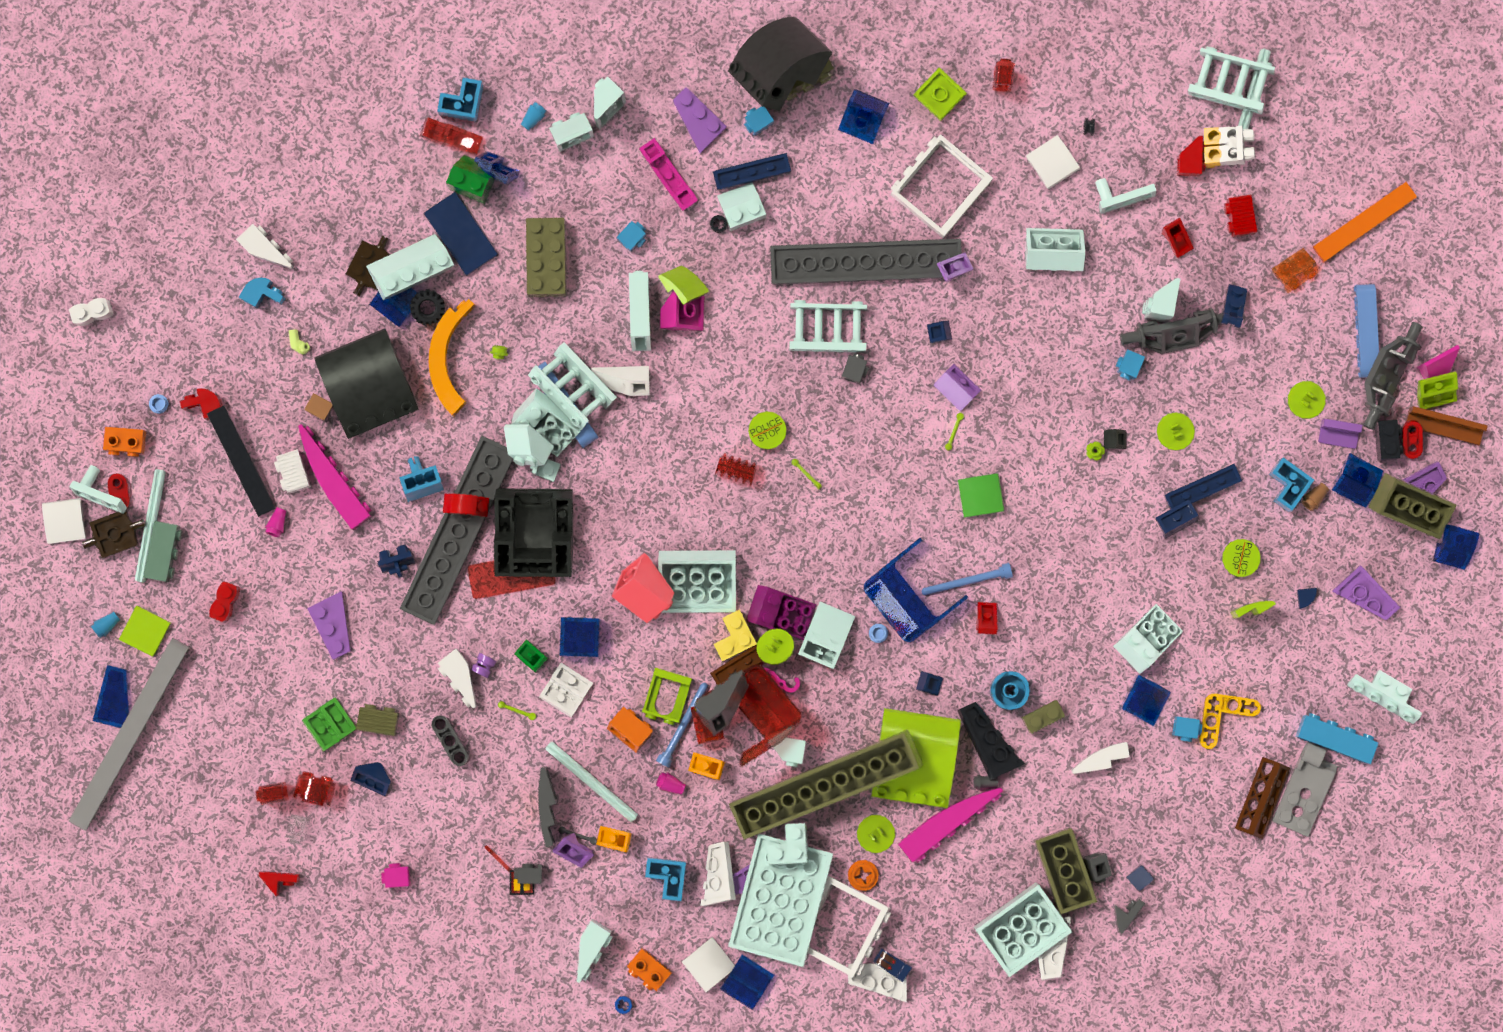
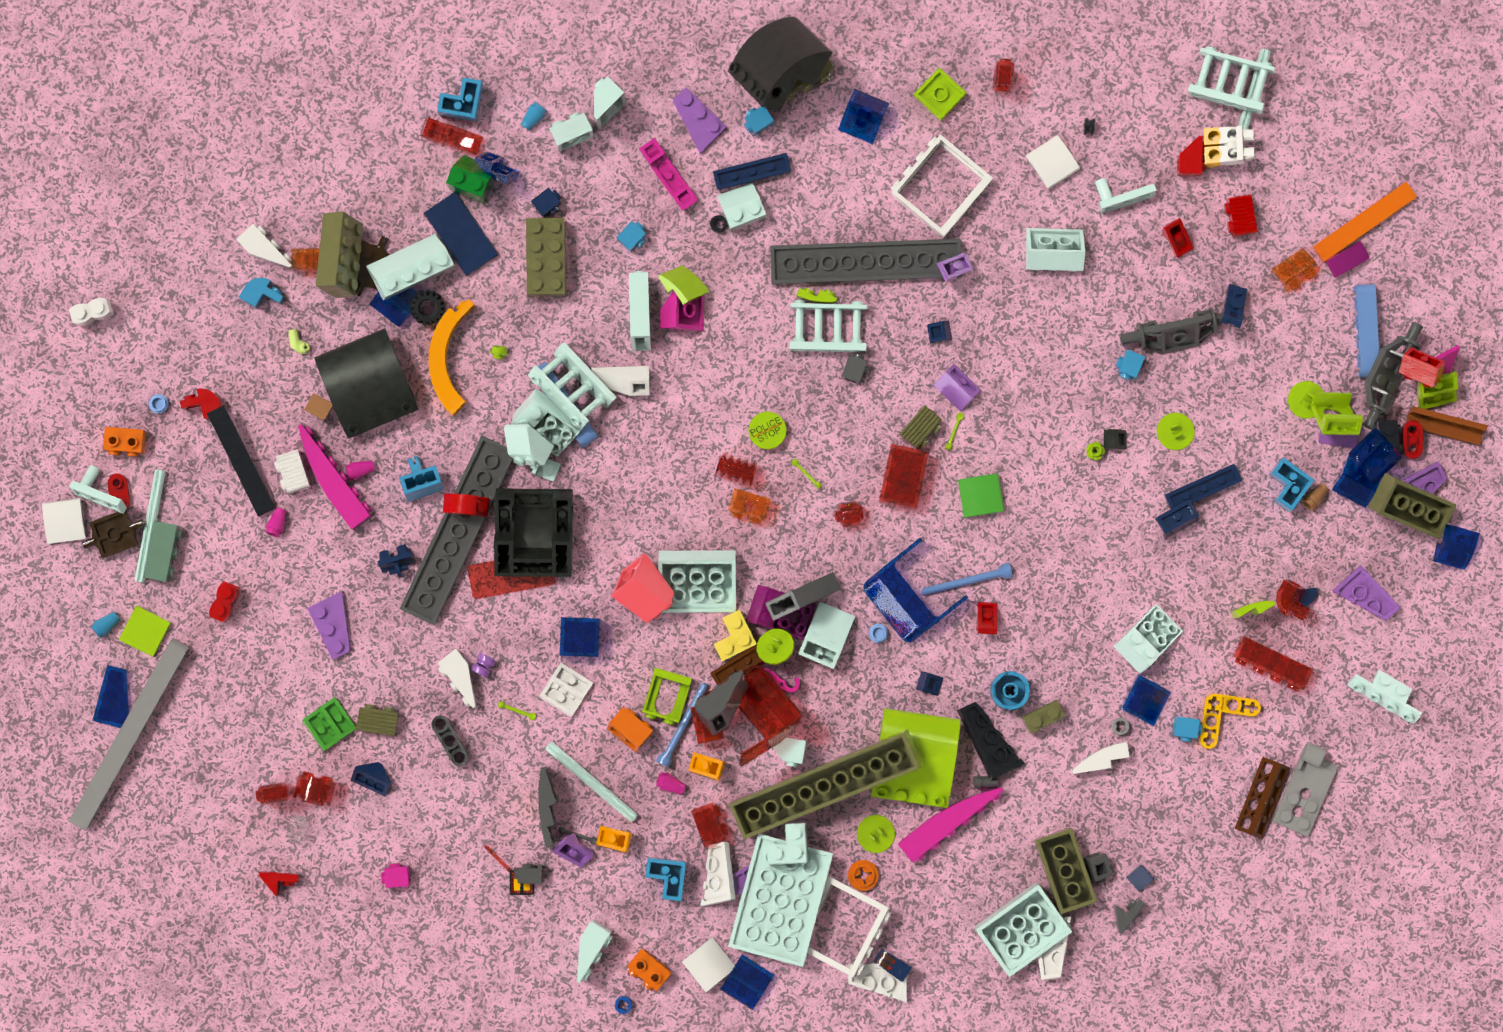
(305, 259): none -> clear orange brick
(339, 255): none -> olive brick
(359, 469): none -> dark pink cone
(531, 656): green slope -> none
(547, 202): none -> dark blue brick
(708, 824): none -> clear red brick
(741, 497): none -> clear orange brick
(803, 596): none -> dark grey slope
(823, 297): none -> lime slope
(849, 514): none -> clear red head
(903, 476): none -> clear red brick
(921, 427): none -> olive brick
(1114, 726): none -> light grey bush
(1162, 303): light aqua slope -> none
(1241, 558): lime piece -> none
(1272, 663): none -> clear red brick
(1289, 599): none -> clear red brick
(1337, 739): dark azure brick -> none
(1338, 424): none -> lime panel
(1347, 259): none -> magenta slope
(1375, 455): none -> clear blue slope
(1421, 367): none -> brick

